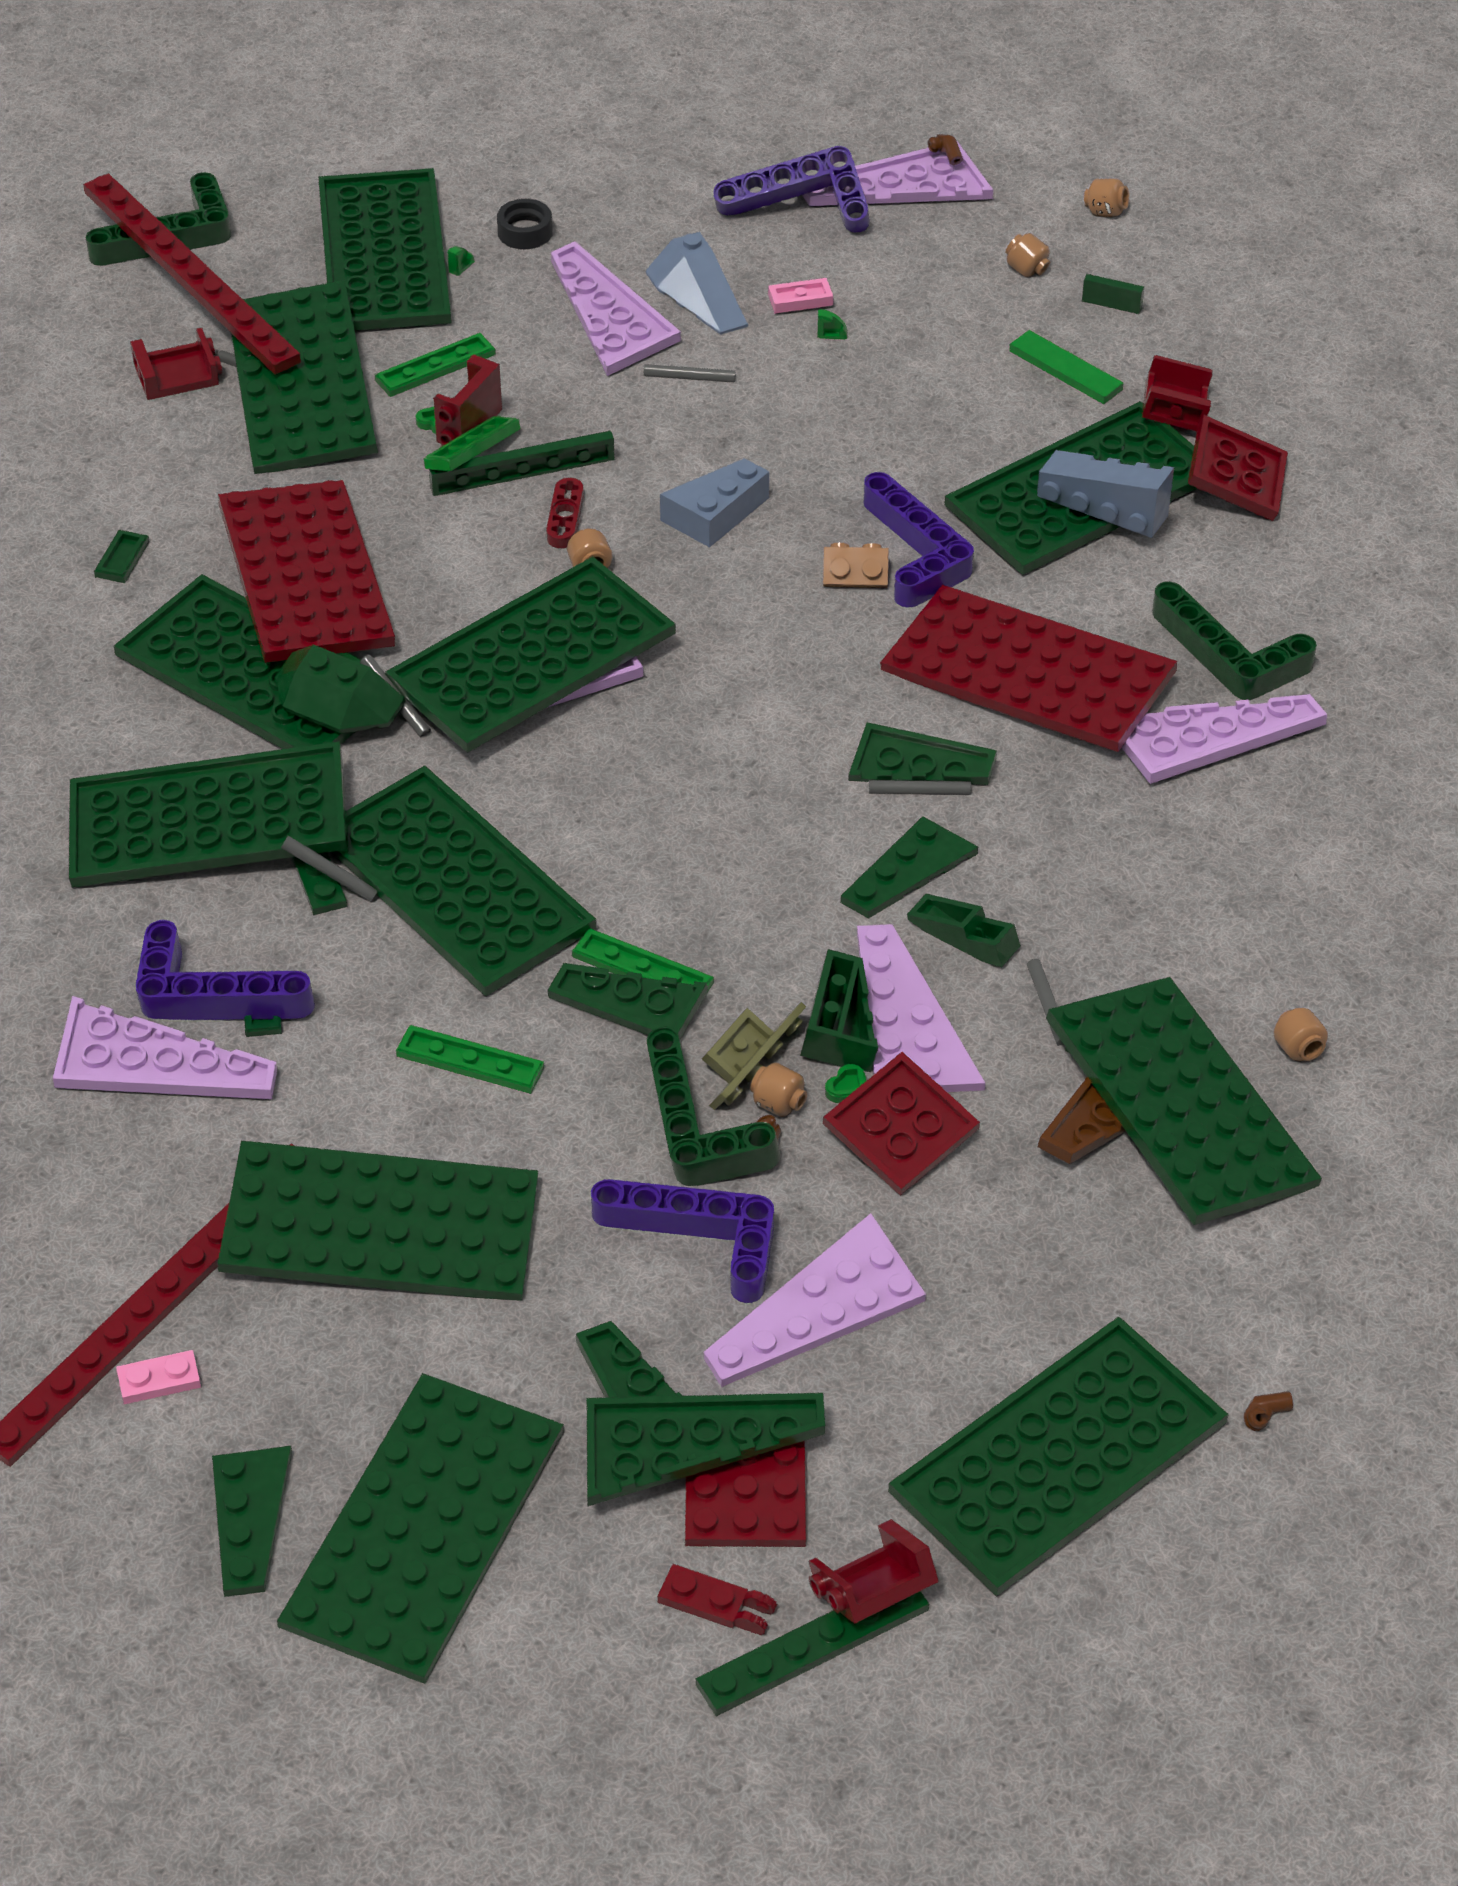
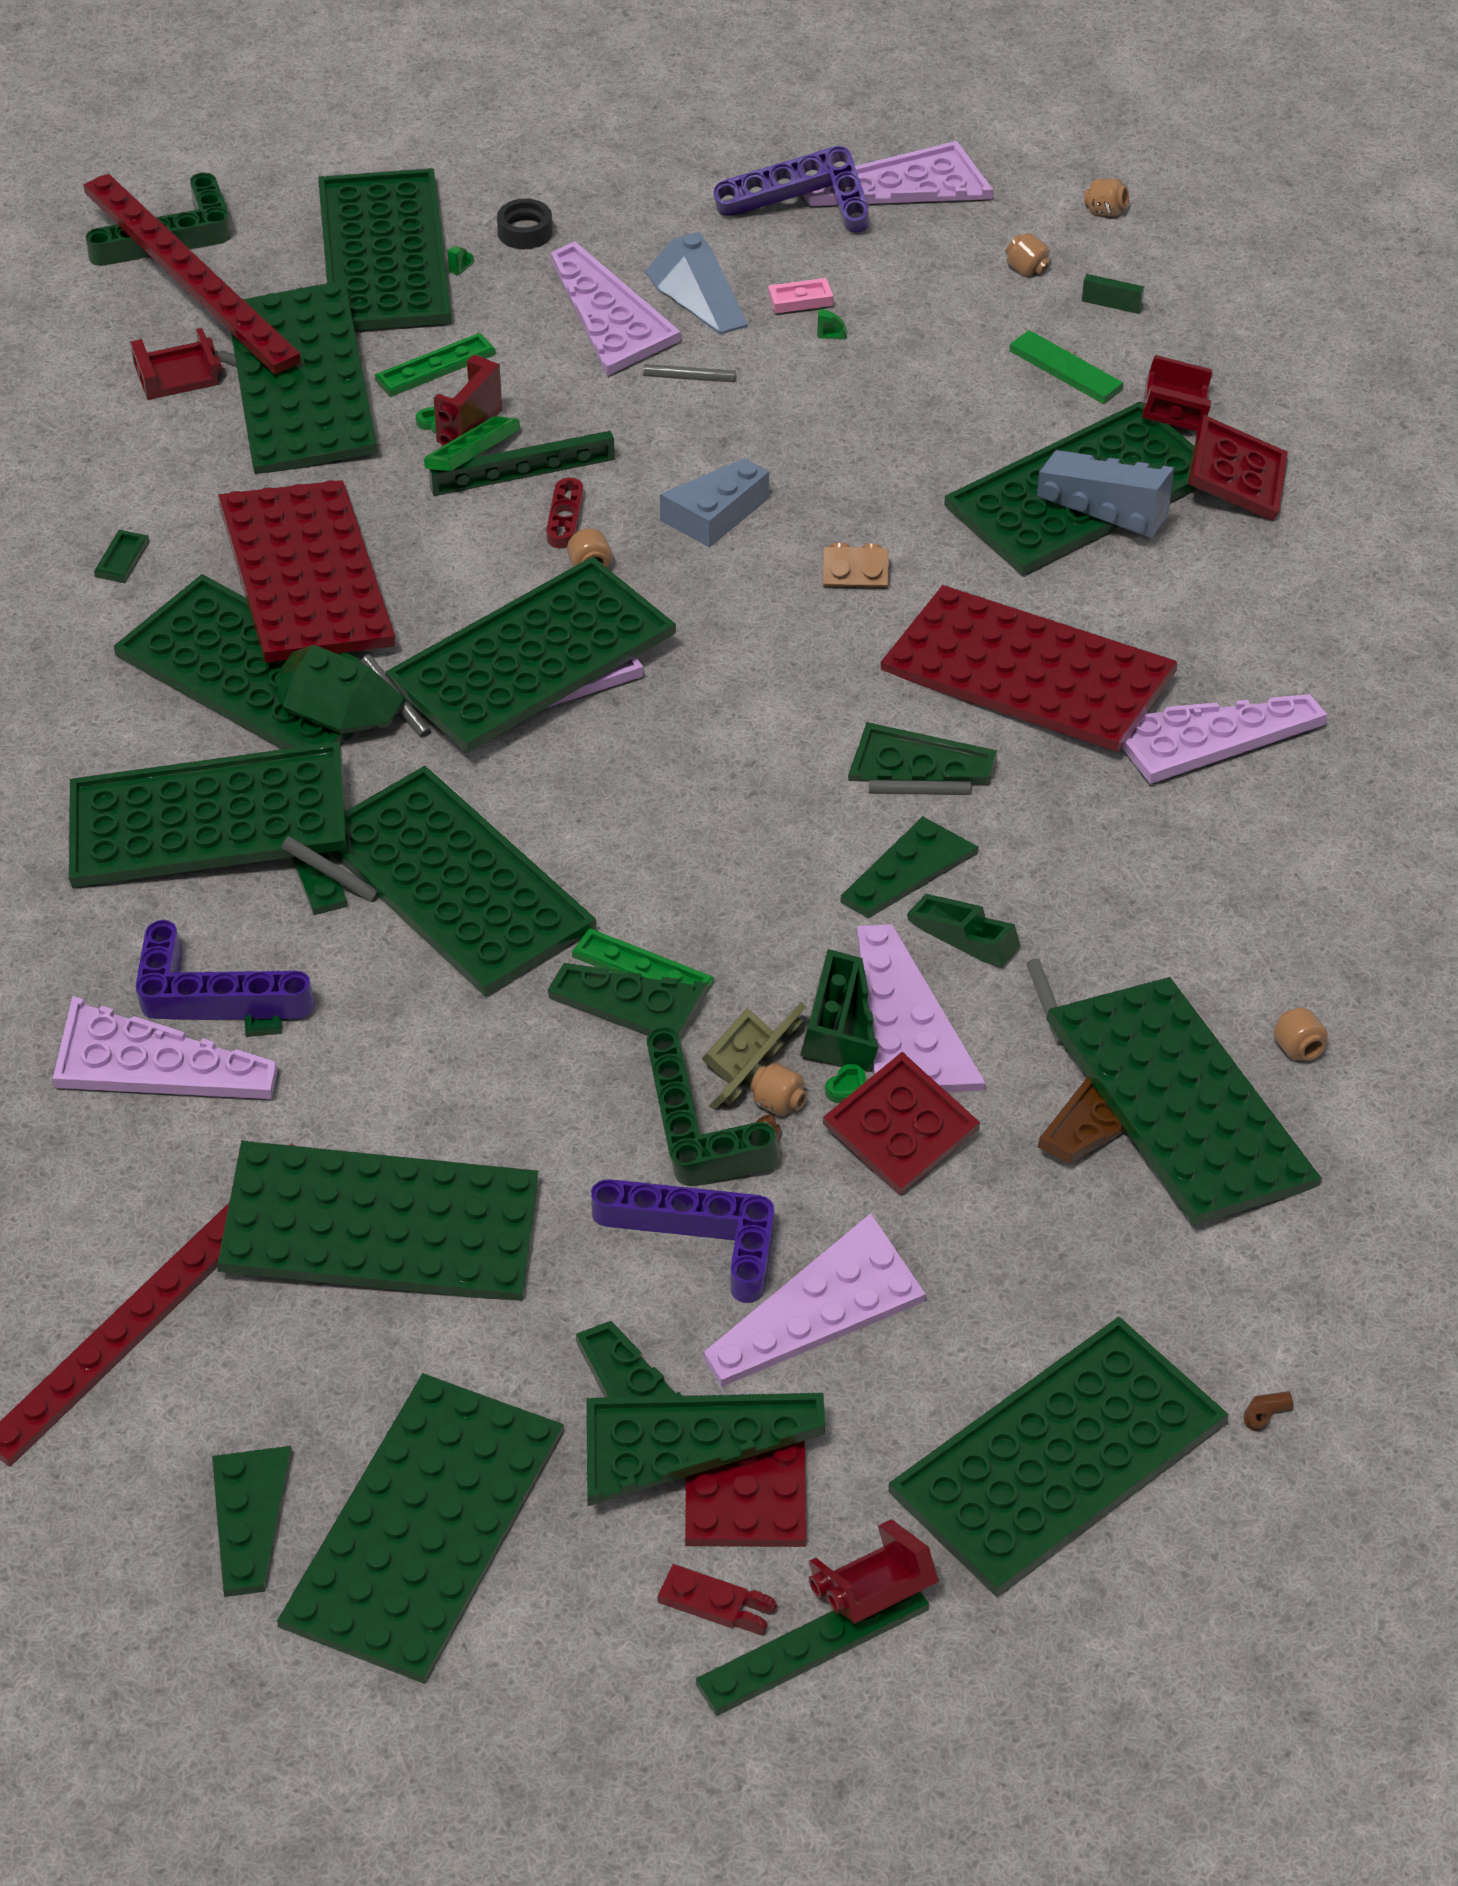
(158, 1377): bright pink plate -> none
(470, 1059): green tile -> none
(944, 552): dark purple beam -> none
(946, 144): reddish brown arm -> none
(1222, 654): dark green beam -> none

